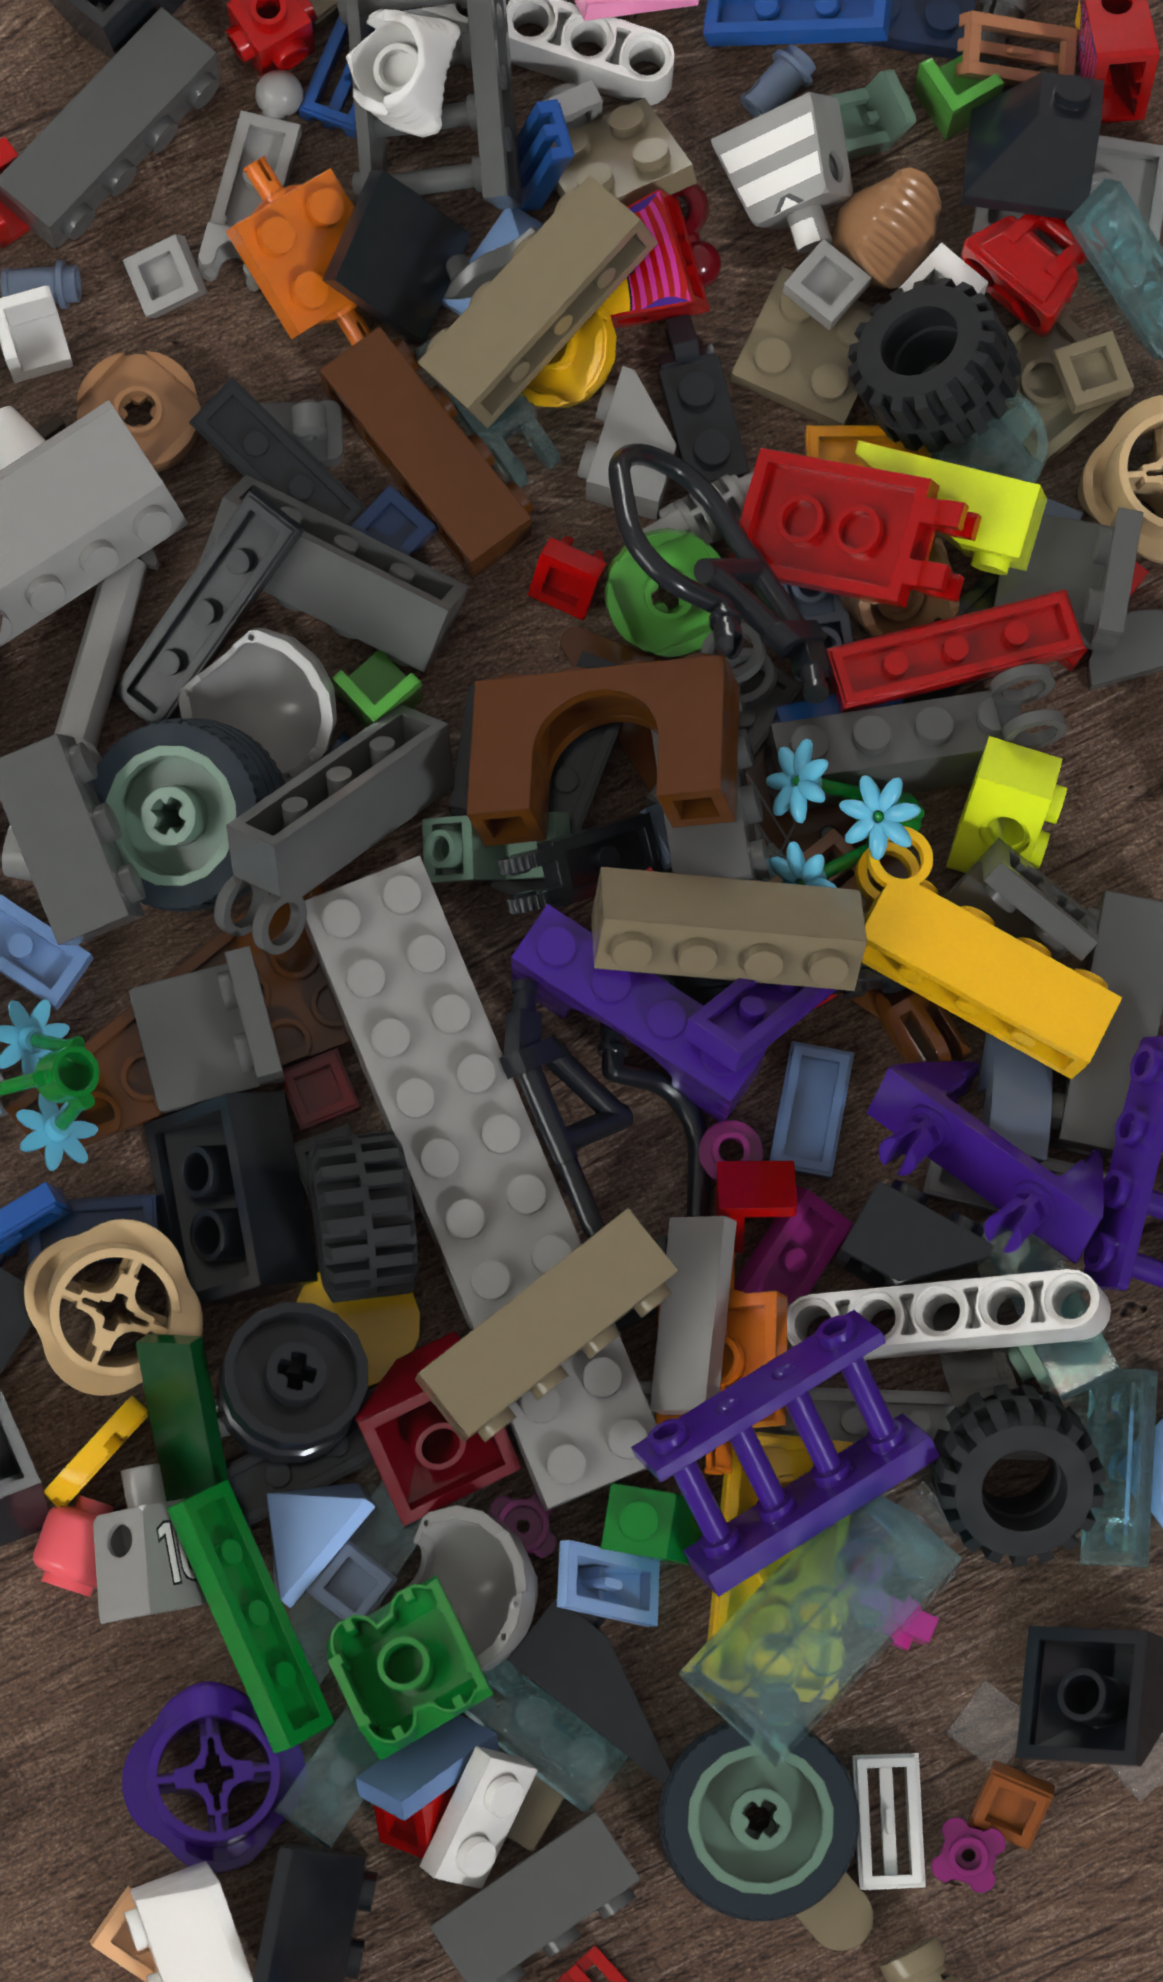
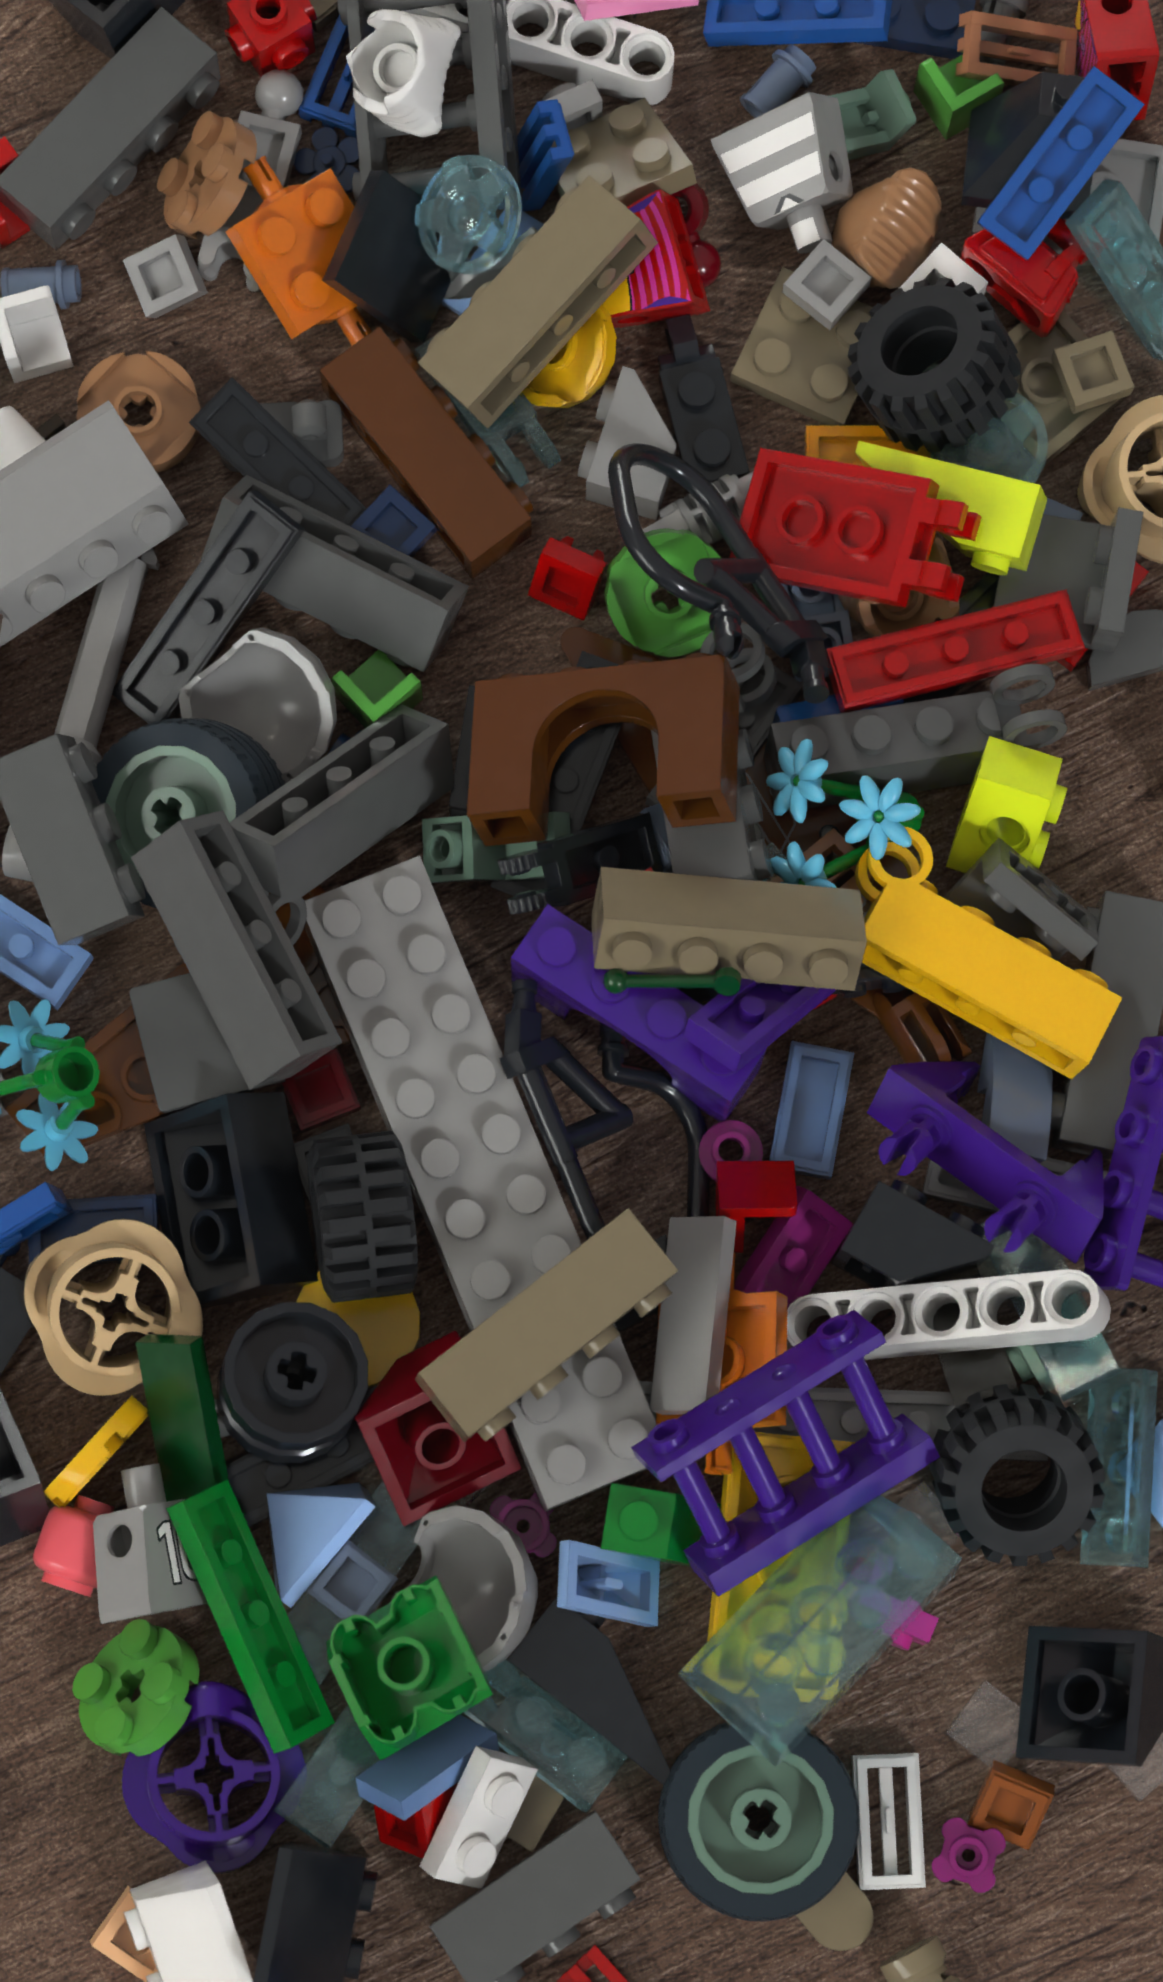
(106, 1688): none -> bright green plate
(204, 181): none -> medium nougat plate
(236, 949): none -> dark grey brick
(329, 155): none -> dark blue plant
(468, 214): none -> clear light blue wheel
(726, 981): none -> dark green hinge
(1060, 163): none -> blue plate

